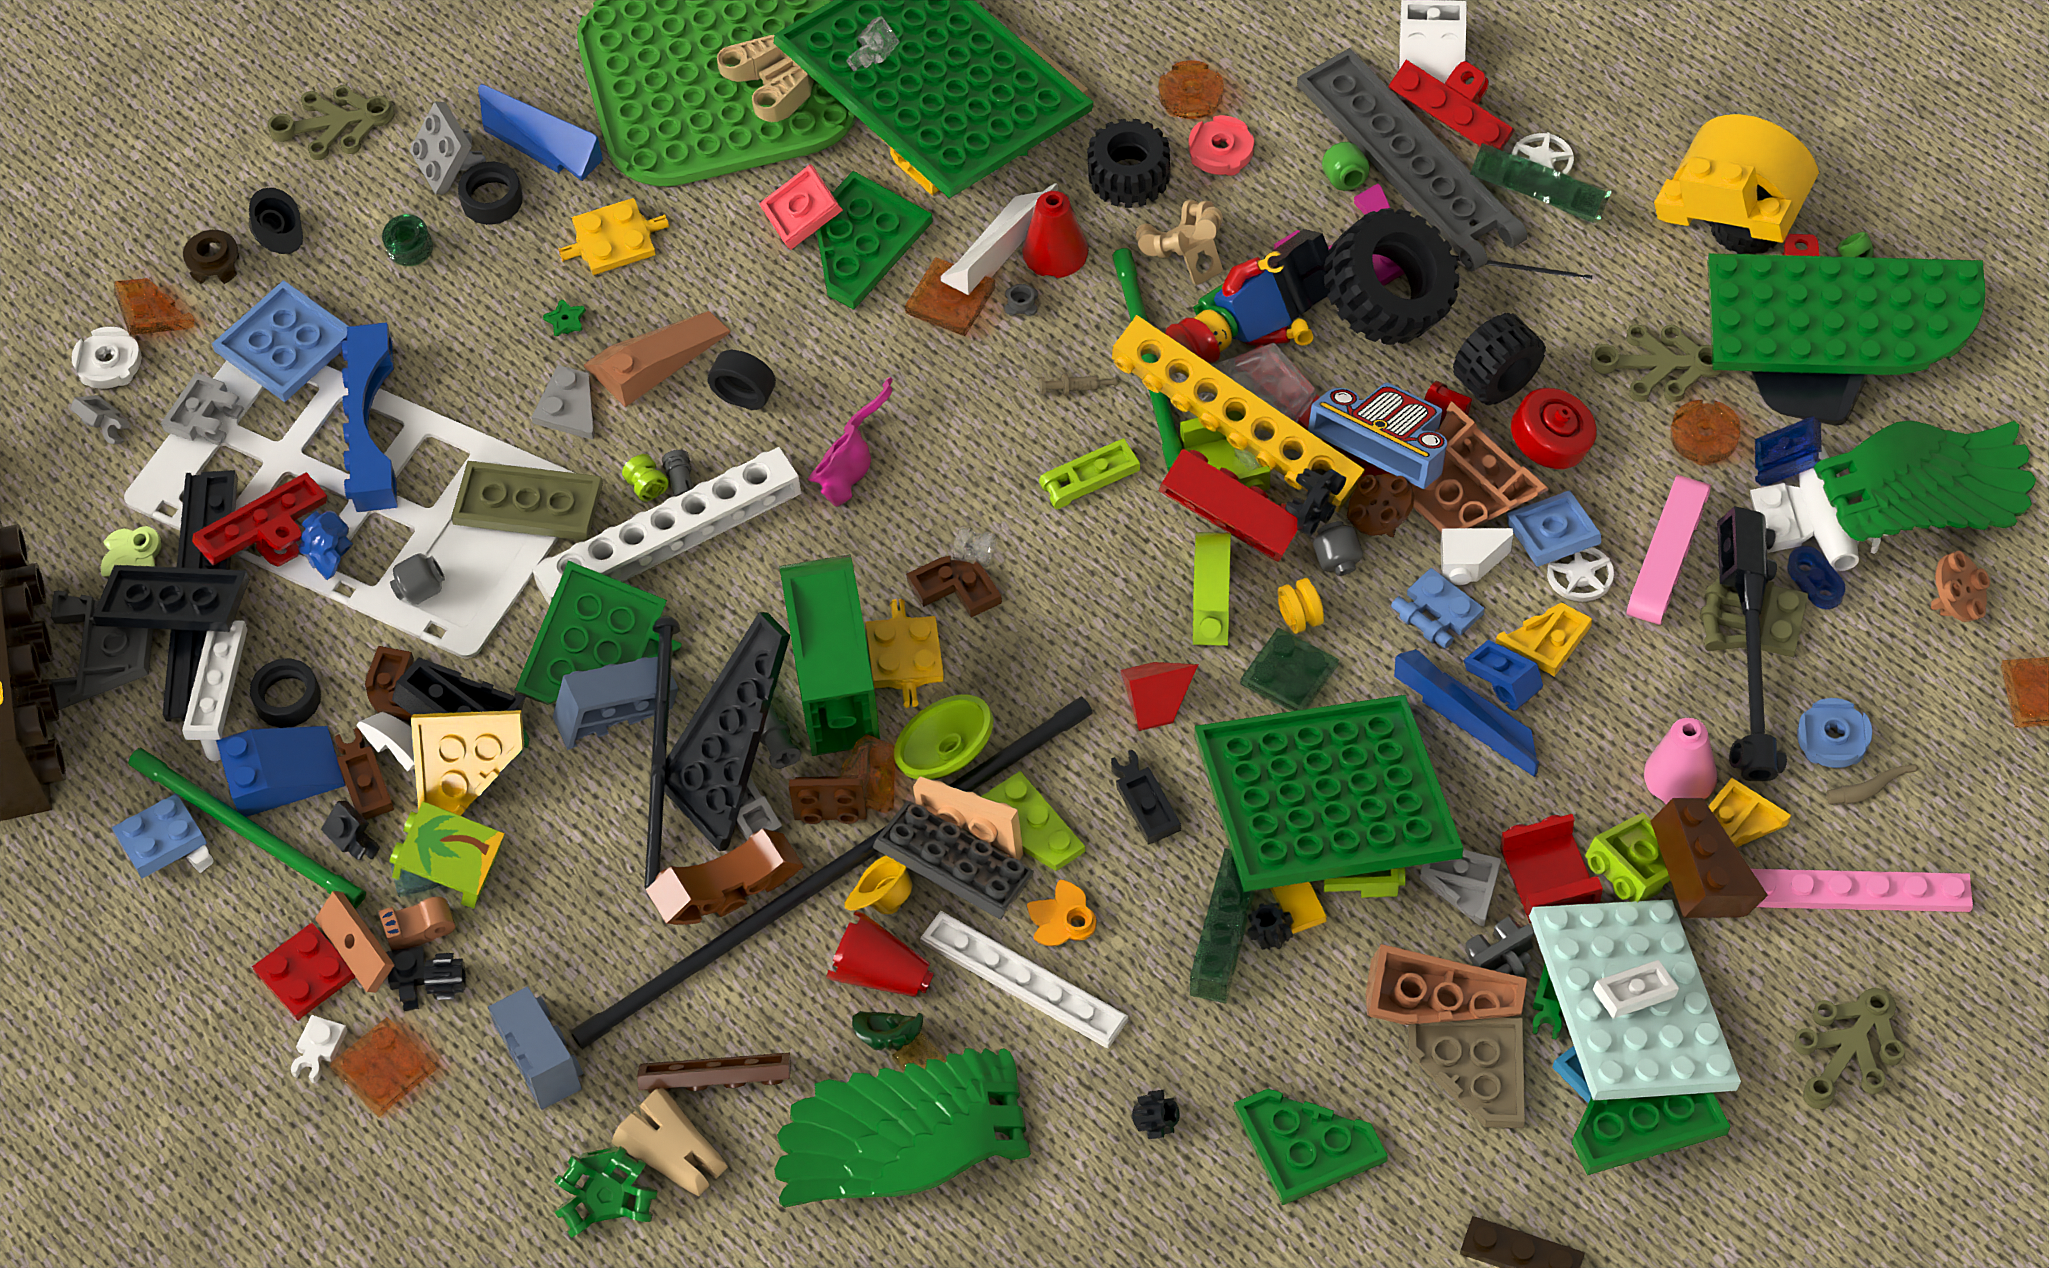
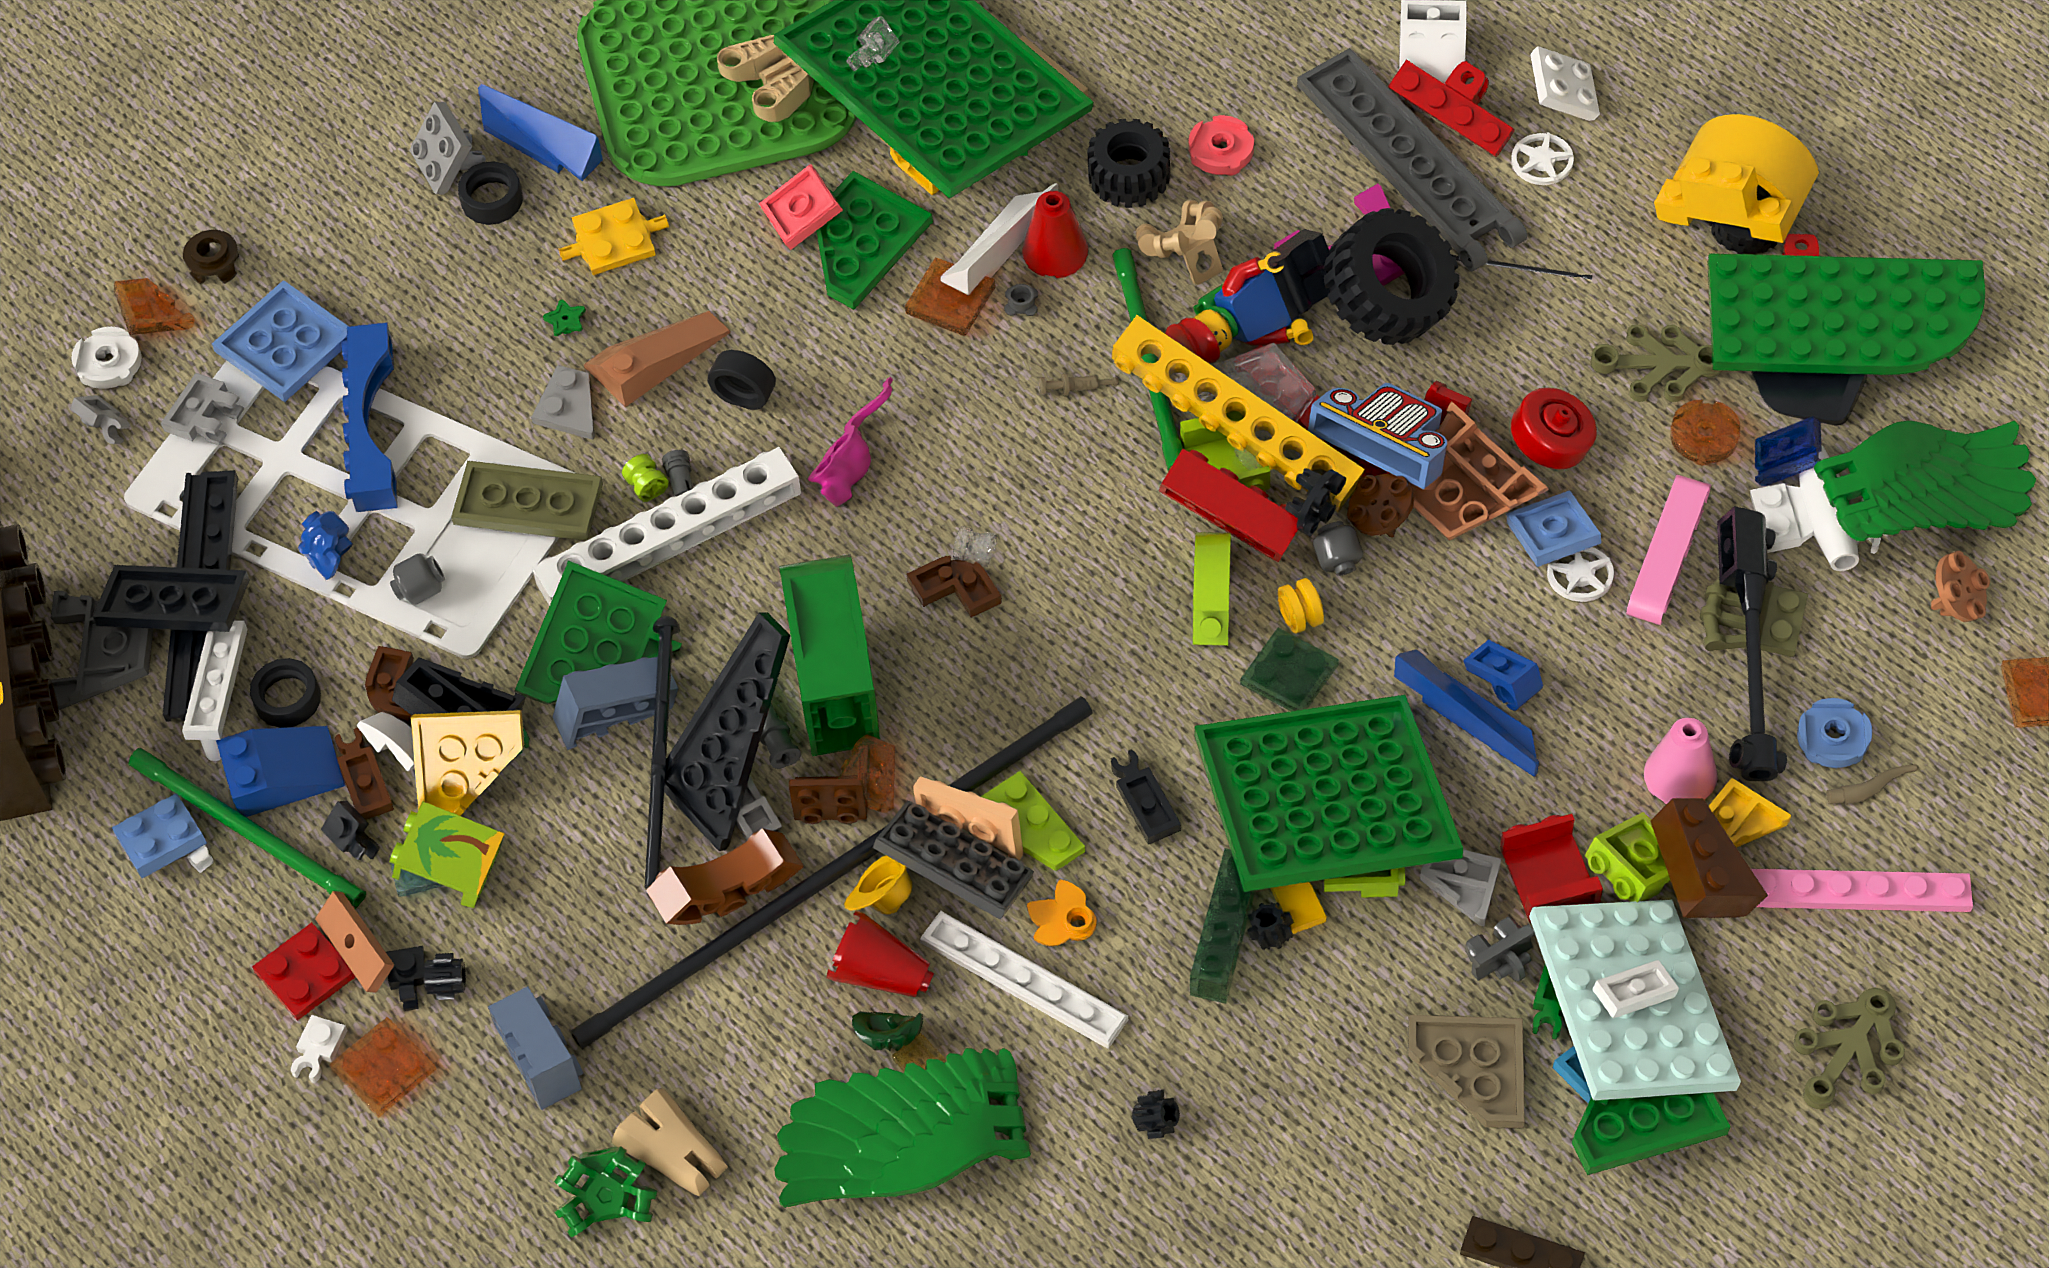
(126, 550): yellowish green plate -> none
(263, 521): red plate -> none
(275, 221): black piece -> none
(335, 120): olive plant -> none
(404, 228): clear green wheel -> none
(417, 923): nougat leg -> none
(729, 1071): reddish brown plate -> none
(904, 652): yellow plate -> none
(944, 737): lime dish -> none
(1089, 473): lime plate -> none
(1157, 691): red slope -> none
(1196, 104): clear orange plate -> none
(1306, 1143): green plate -> none
(1345, 166): bright green head -> none
(1429, 989): nougat wedge -> none
(1443, 601): medium blue plate -> none
(1472, 552): white slope -> none
(1499, 358): black tyre -> none
(1540, 182): clear green arch -> none
(1548, 637): yellow wing -> none
(1564, 84): none -> white plate
(1820, 577): clear blue plate -> none
(1856, 245): bright green tile -> none

